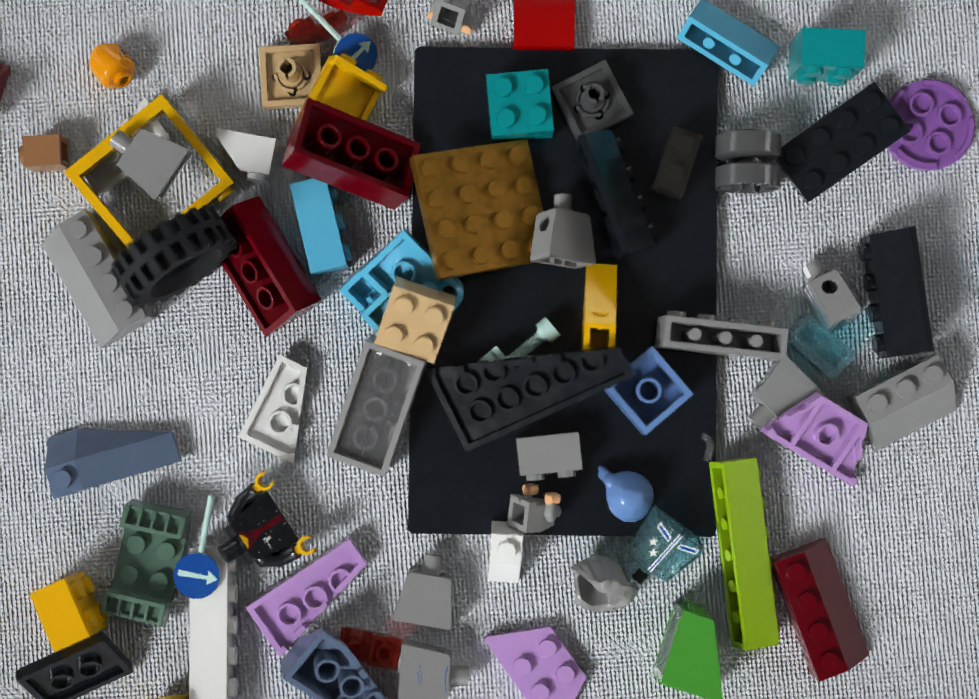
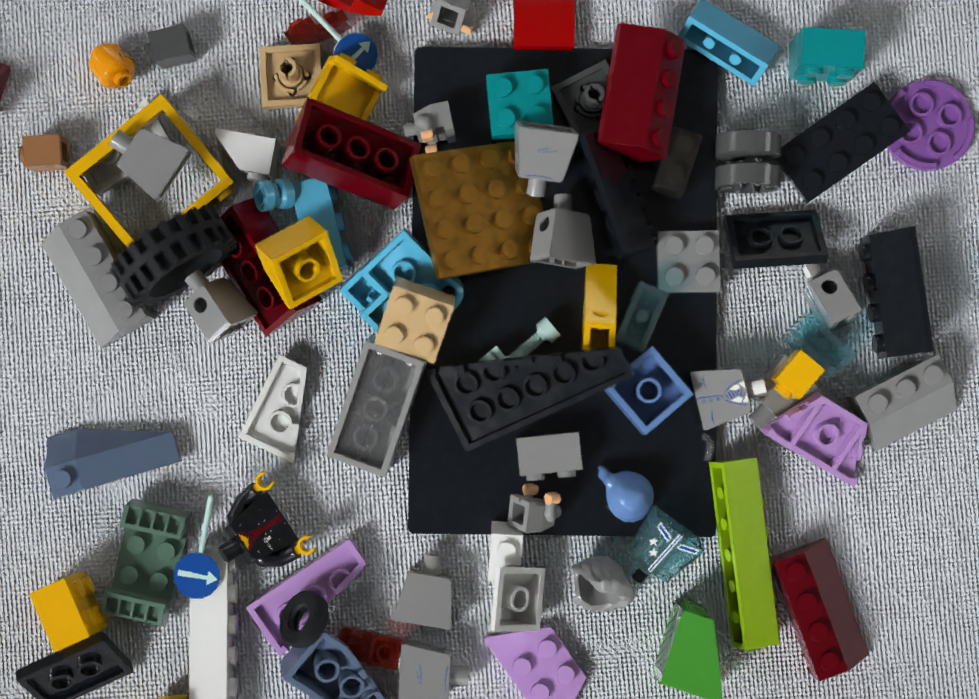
(170, 46): none -> dark grey brick
(217, 306): none -> light grey torso
(275, 194): none -> medium azure wheel
(300, 261): none -> yellow slope
(313, 627): none -> black tyre
(432, 125): none -> light grey piece
(517, 599): none -> white slope
(542, 154): none -> light grey torso
(641, 92): none -> dark red slope
(641, 316): none -> clear light blue brick
(688, 261): none -> light grey plate
(720, 337): light grey brick -> none
(724, 395): none -> light grey torso
(775, 239): none -> black plate
(796, 375): none -> yellow brick

